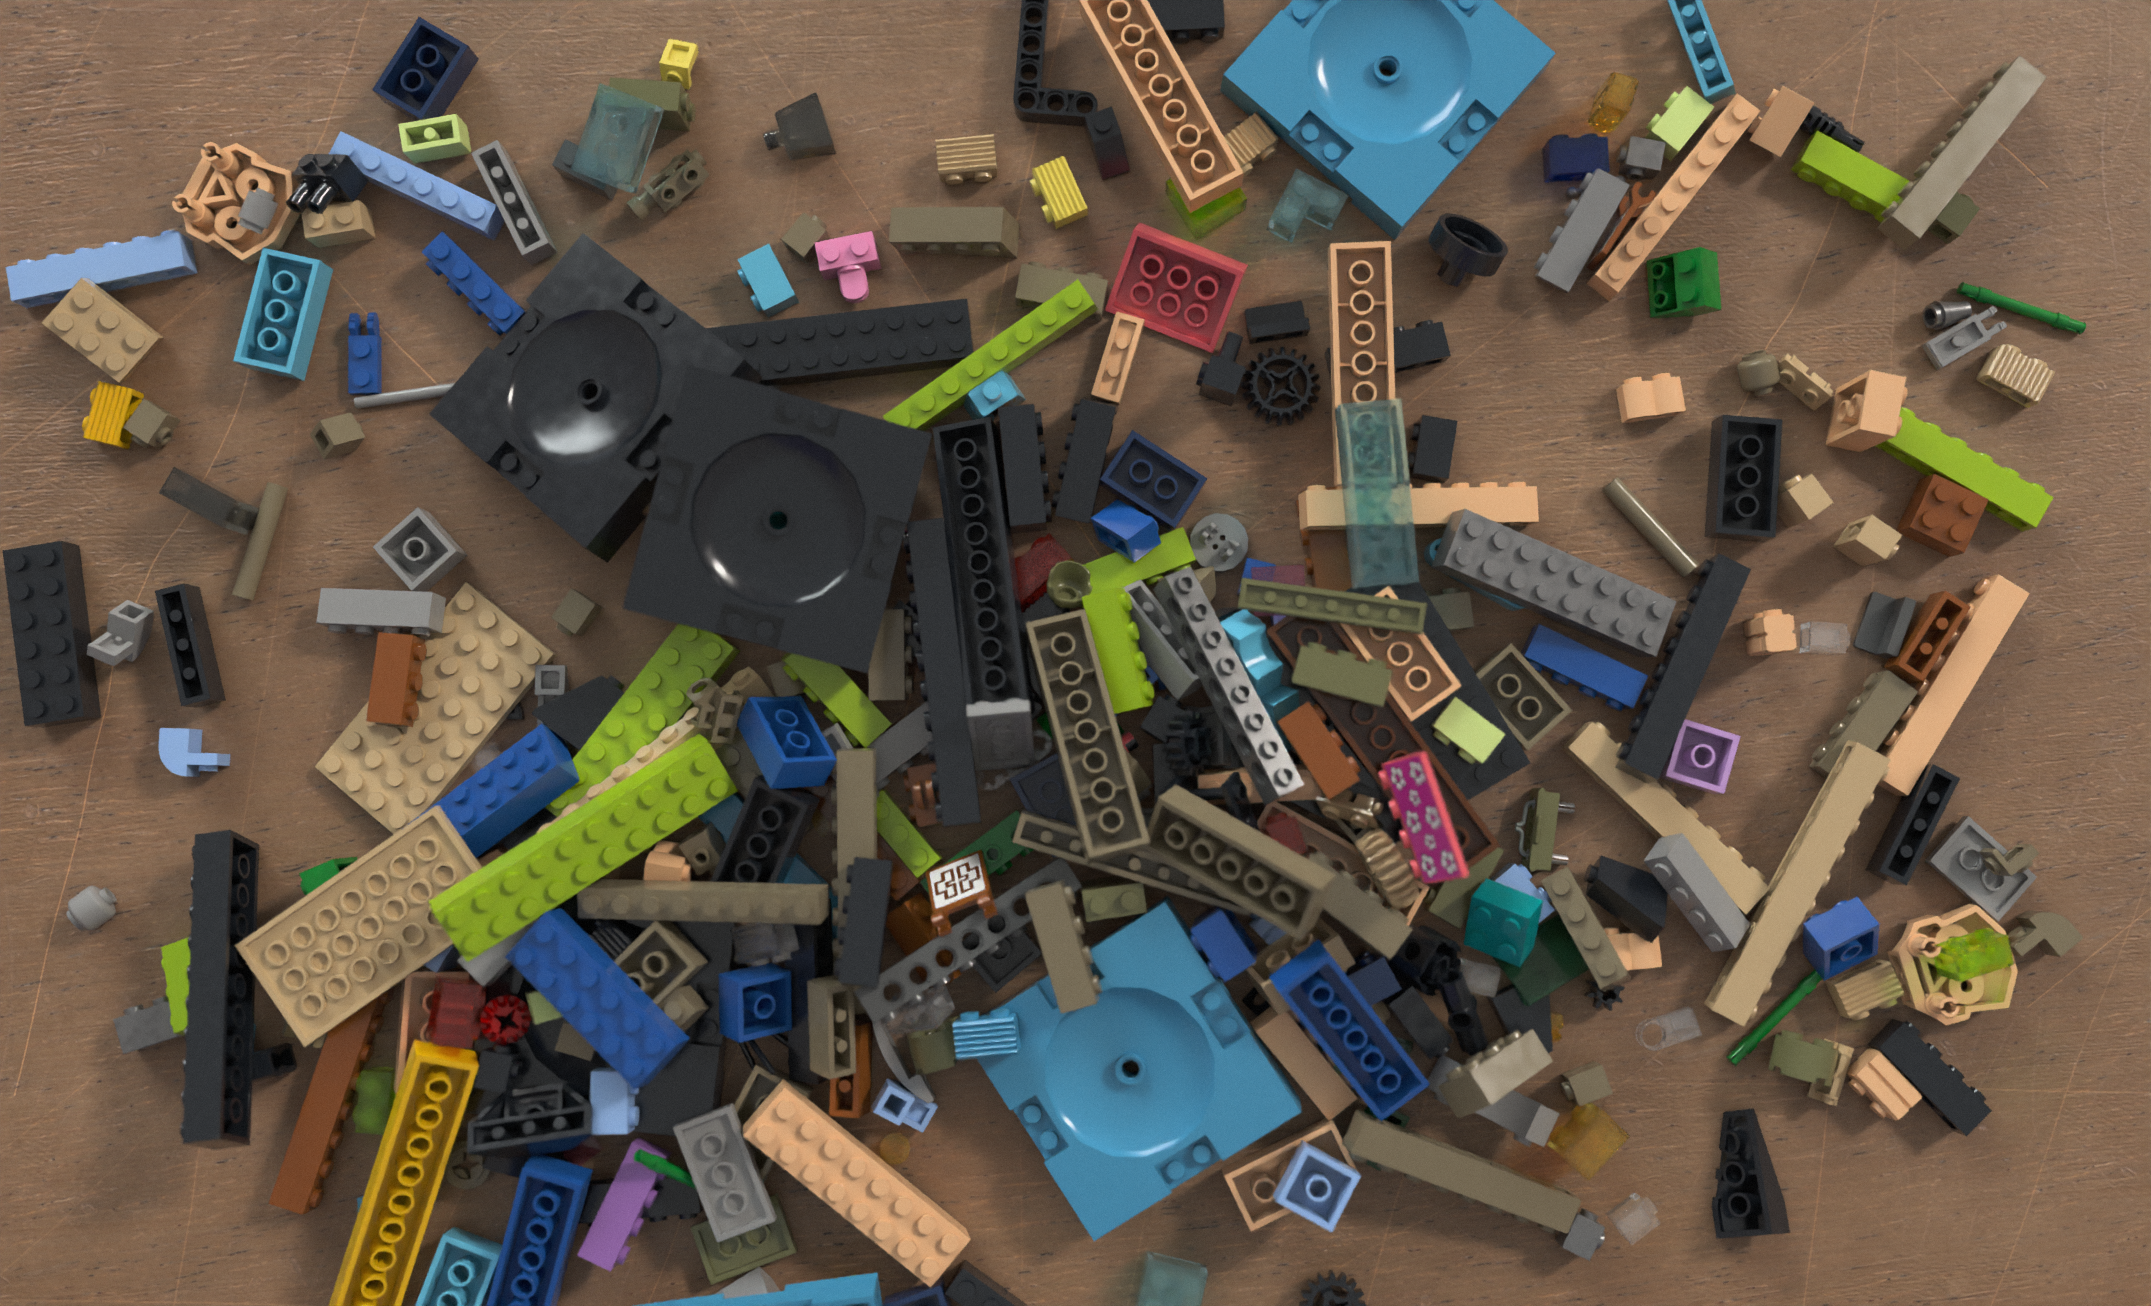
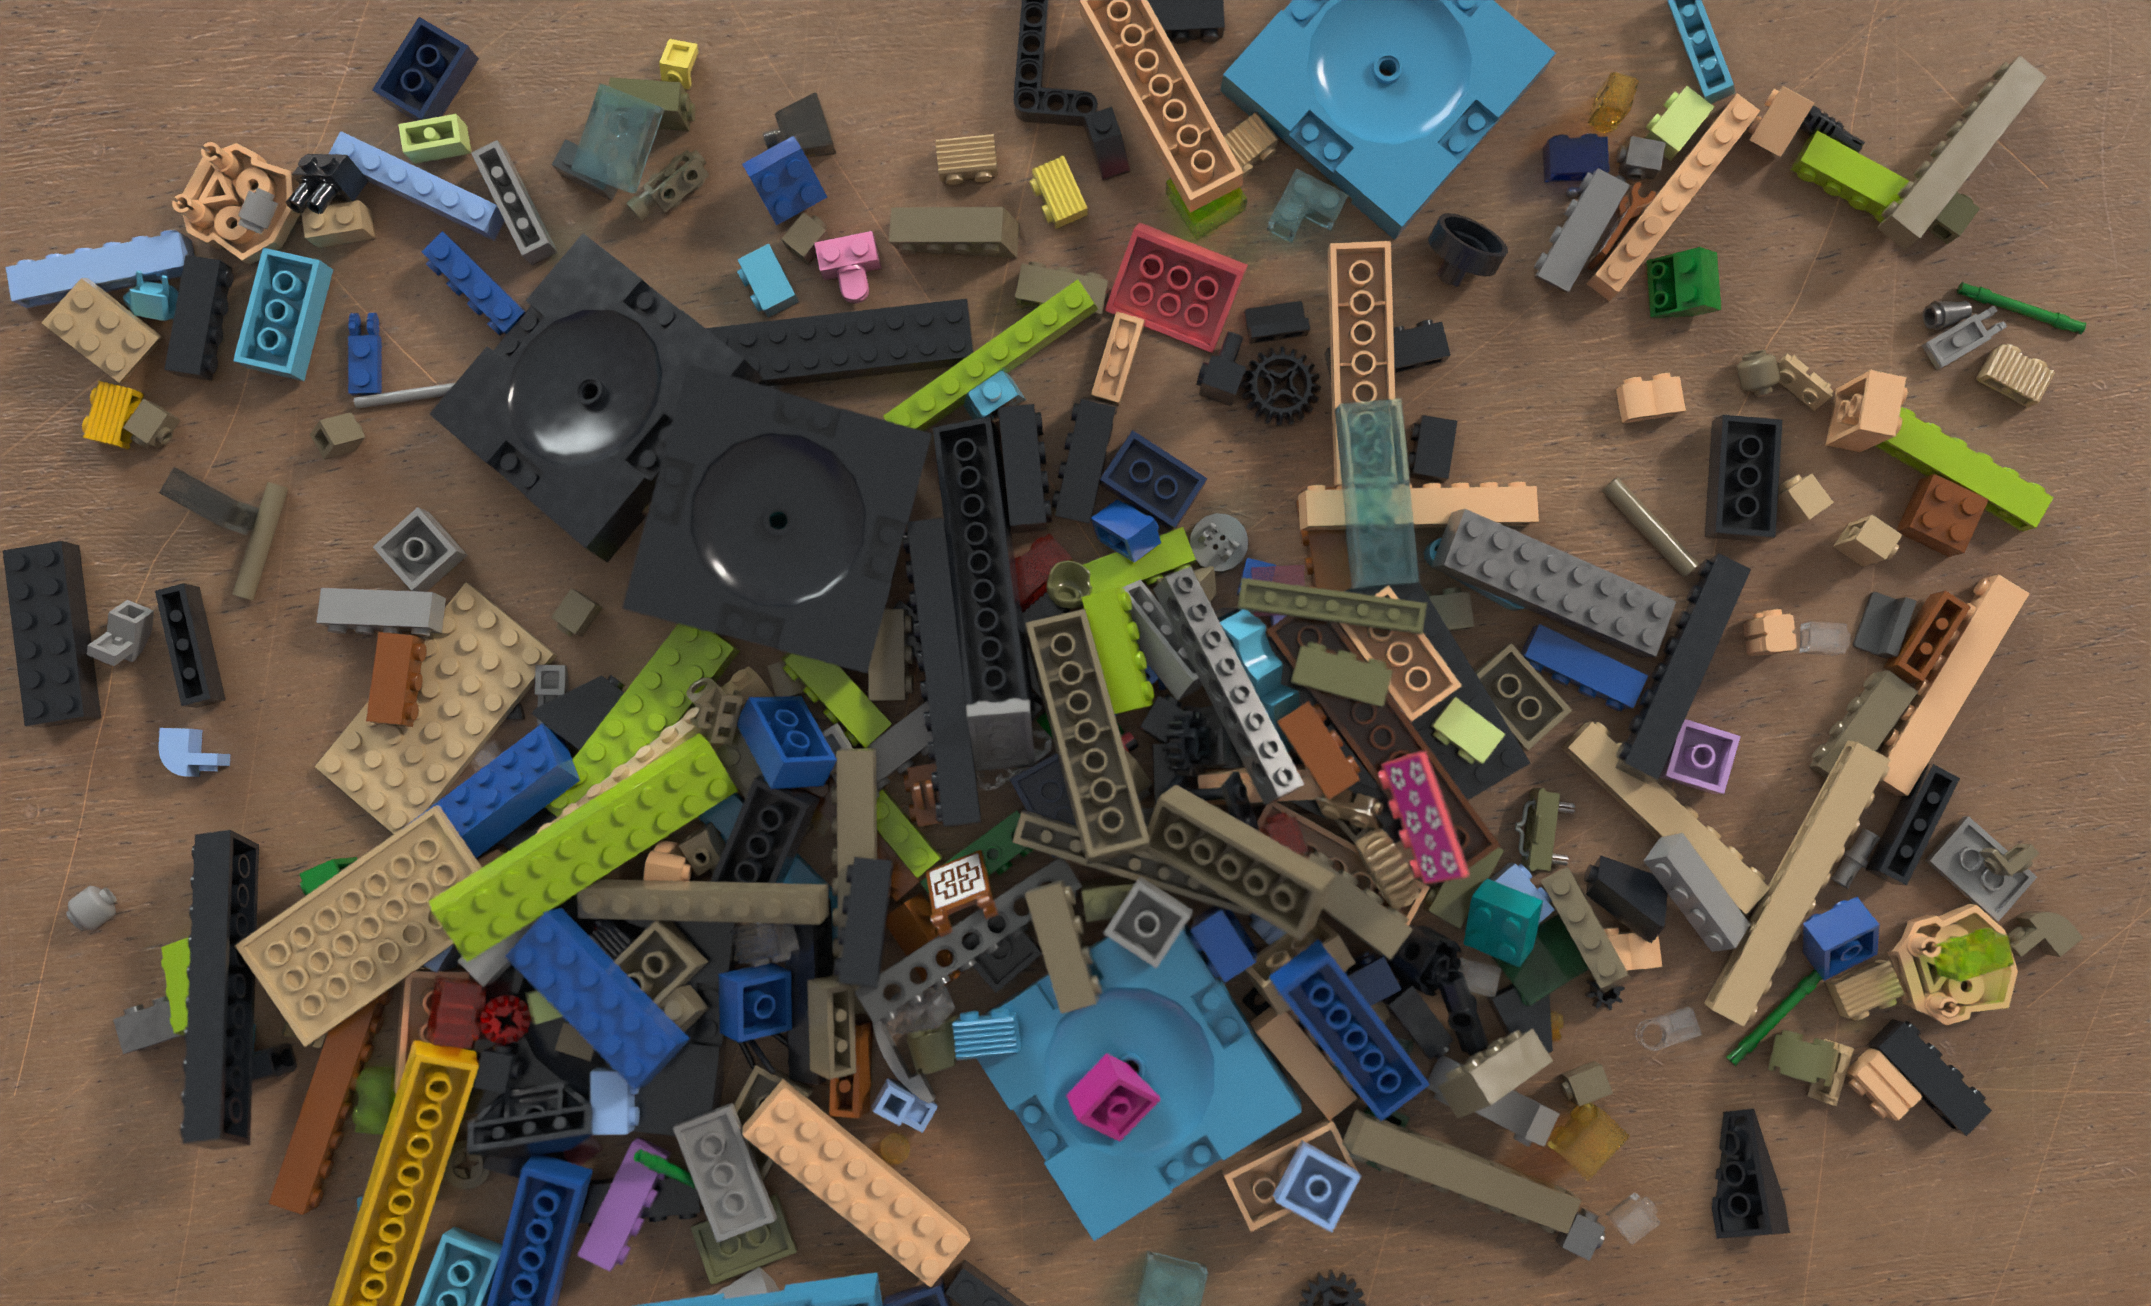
(152, 299): none -> medium azure piece
(199, 318): none -> black brick
(785, 180): none -> blue brick
(1112, 1098): none -> dark pink slope
(1148, 922): none -> light grey brick
(1855, 858): none -> light grey pin

